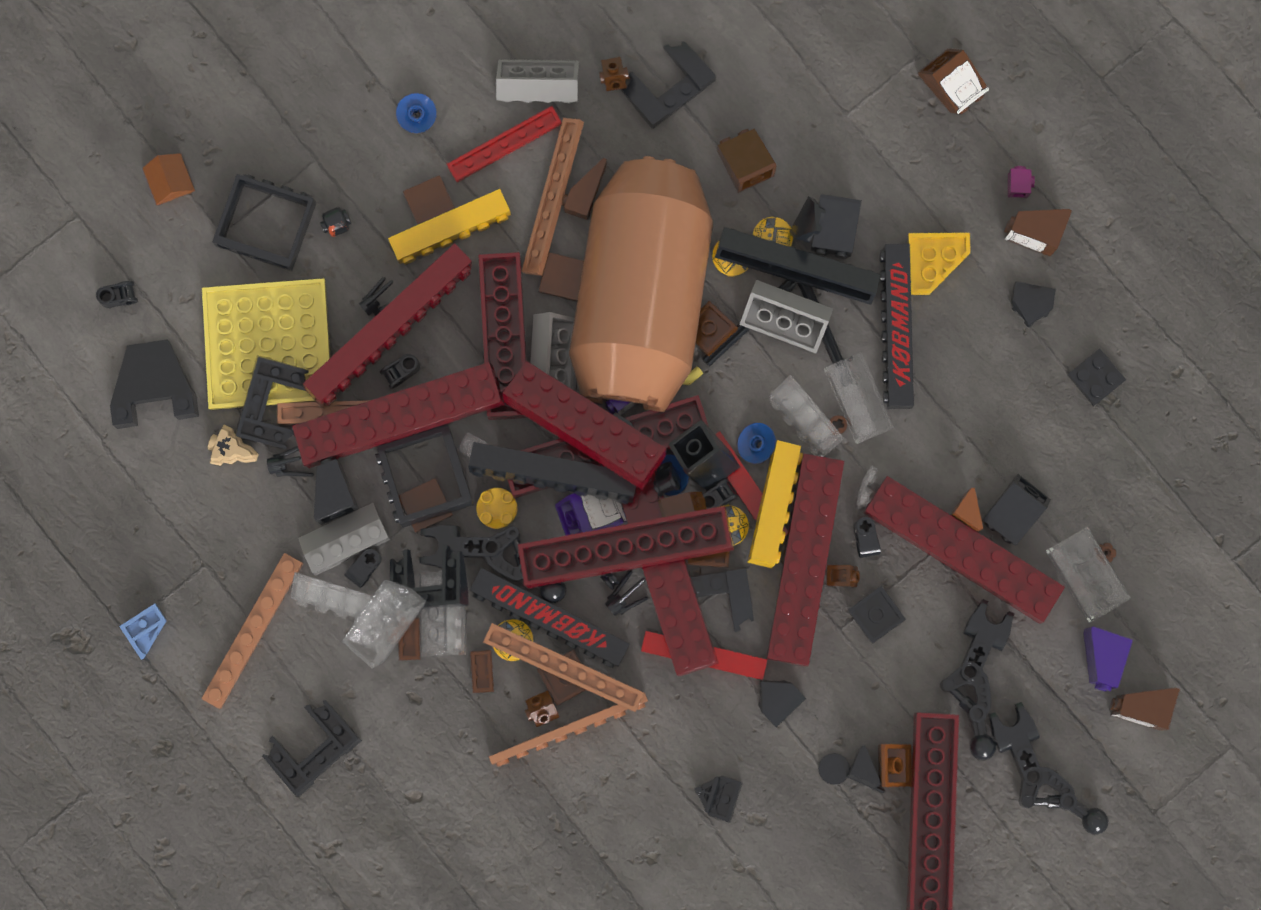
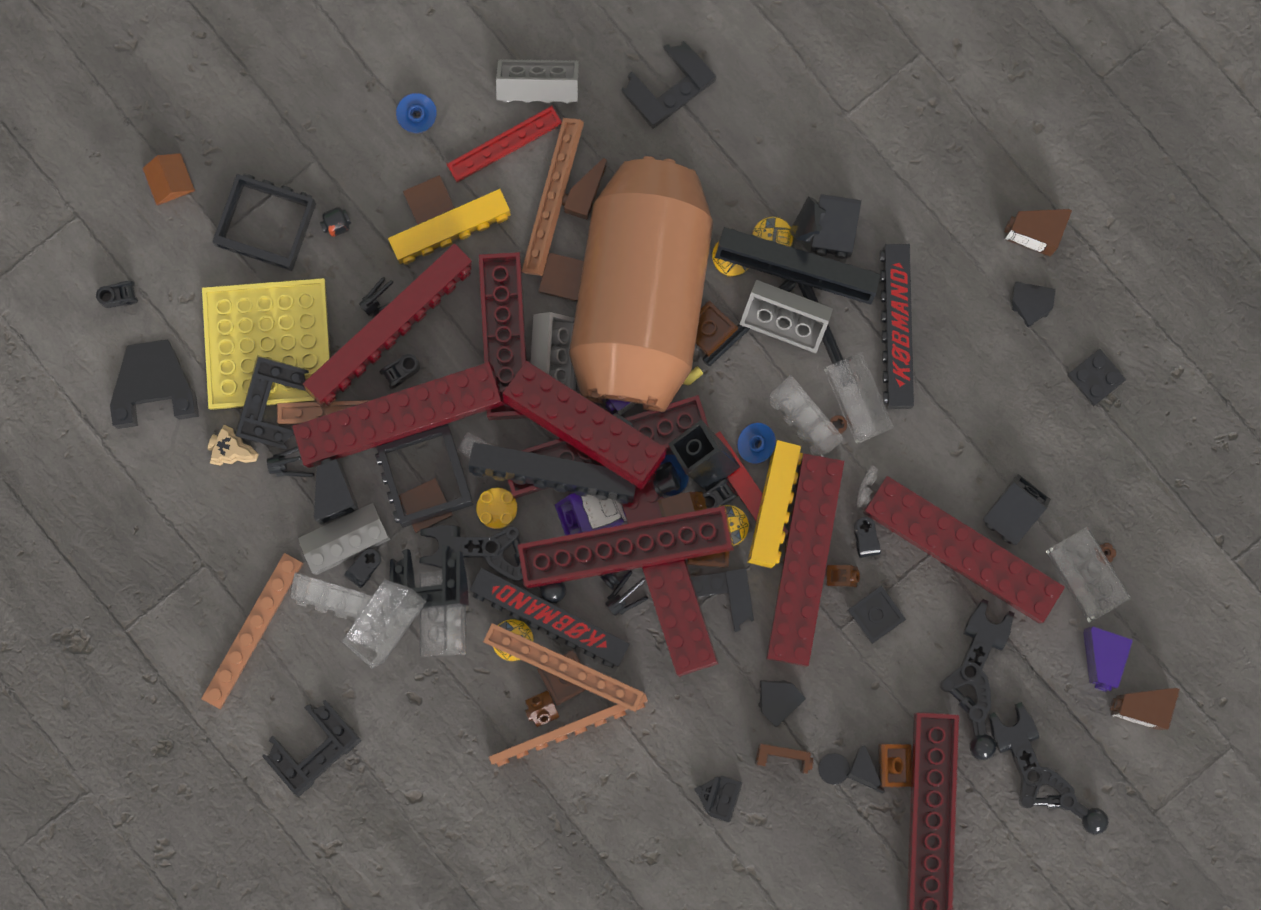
(144, 629): medium blue wing -> none
(410, 642): reddish brown plate -> none
(482, 671): reddish brown plate -> none
(613, 78): reddish brown brick -> none
(728, 660): red tile -> none
(746, 159): reddish brown slope -> none
(764, 750): none -> reddish brown panel
(934, 258): yellow plate -> none
(954, 80): slope -> none
(968, 511): dark orange slope -> none
(1020, 182): magenta brick -> none

